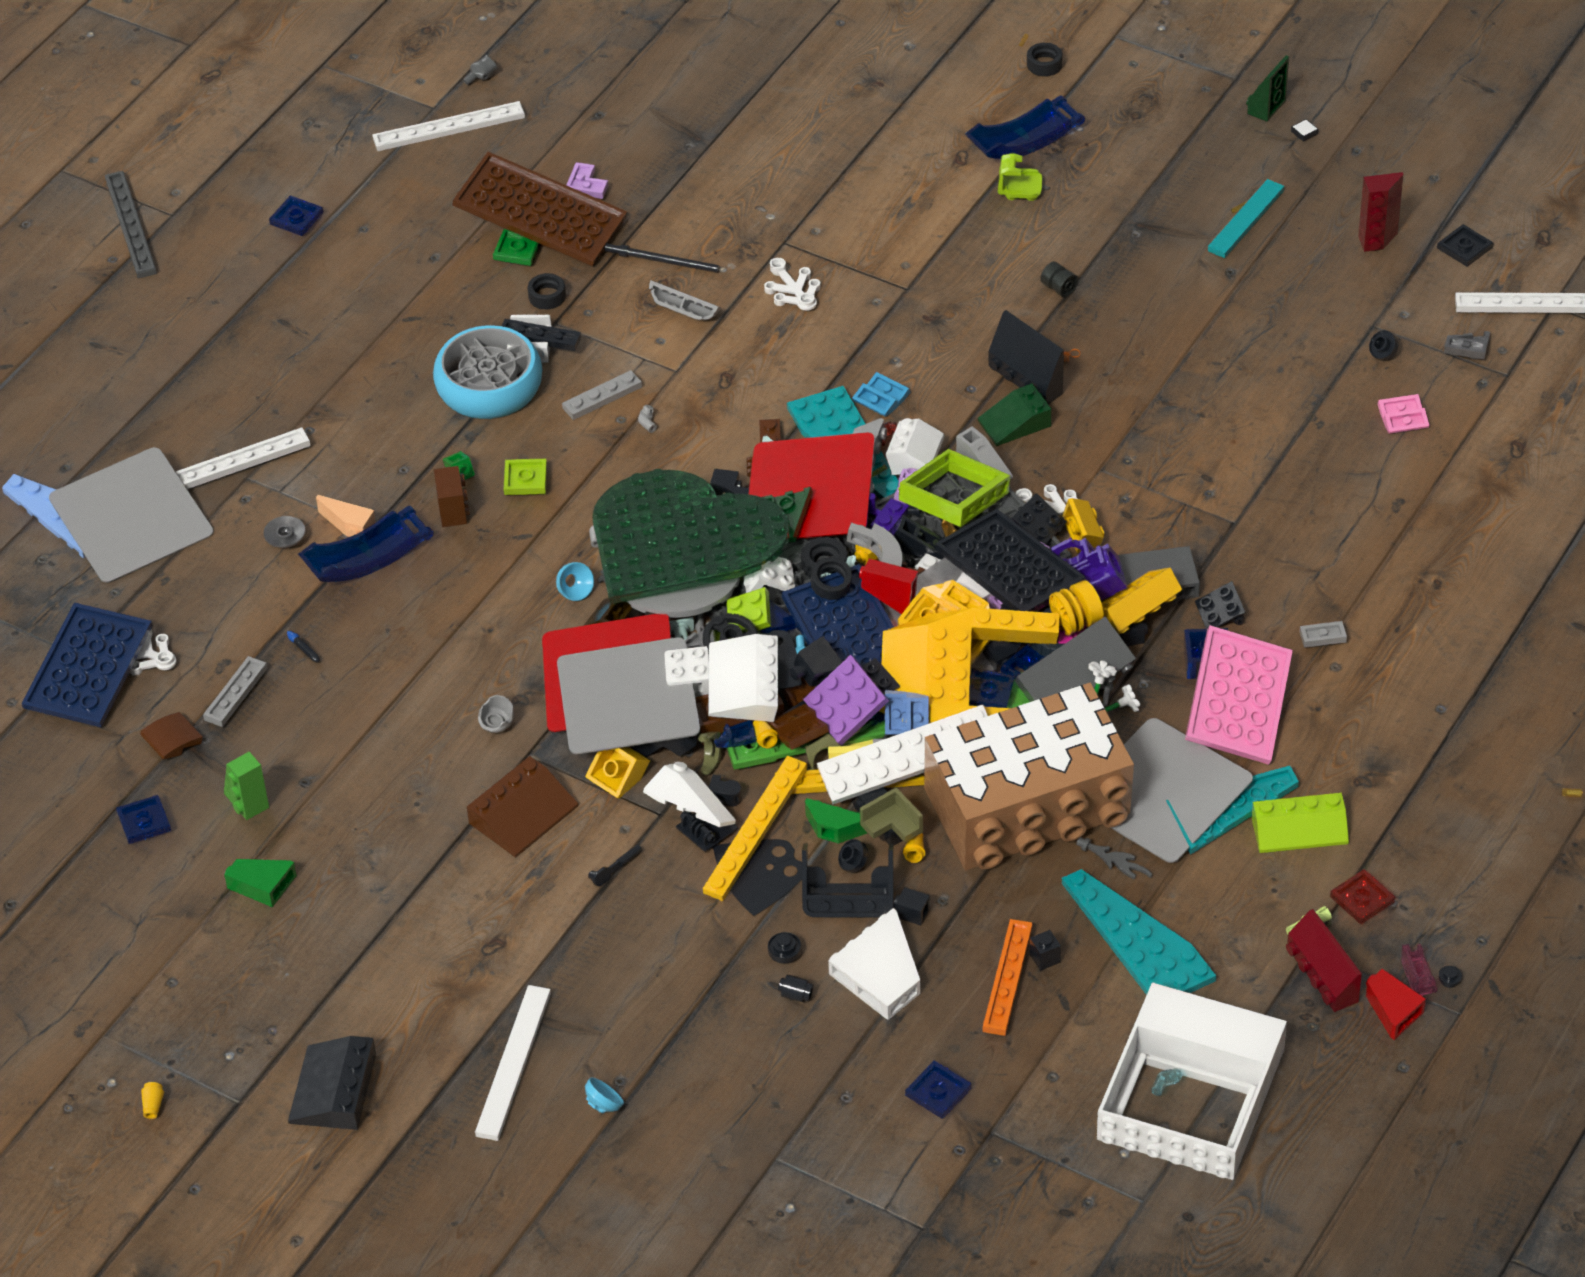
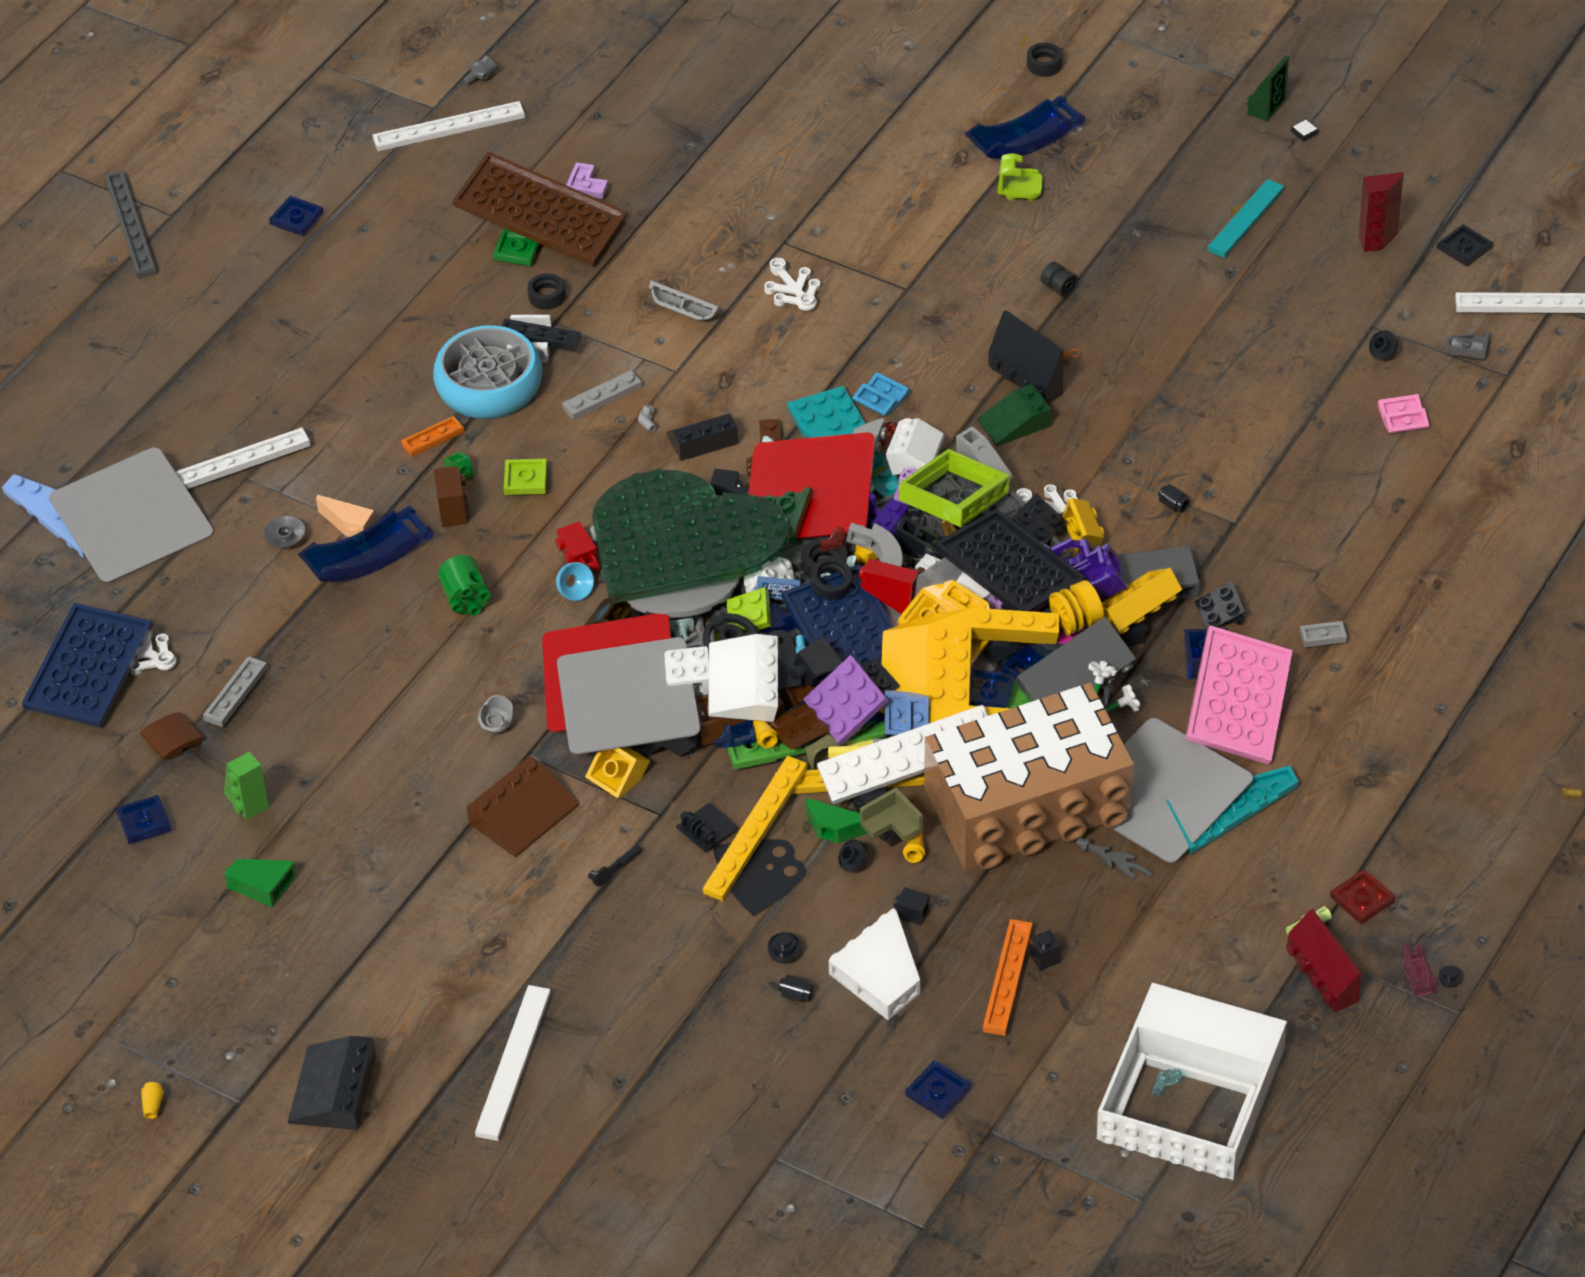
(294, 637): black piece -> none
(432, 436): none -> orange tile
(464, 585): none -> green cylinder
(577, 545): none -> red brick
(602, 1096): medium azure piece -> none
(625, 251): black bar -> none
(687, 790): white wedge -> none
(704, 437): none -> black slope
(711, 759): olive helmet -> none
(726, 791): black leg -> none
(775, 585): none -> tile
(835, 540): none -> clear red arm
(847, 899): black windscreen -> none
(1139, 941): teal wing -> none
(1173, 498): none -> black brick
(1300, 822): lime slope -> none
(1393, 1002): red slope -> none

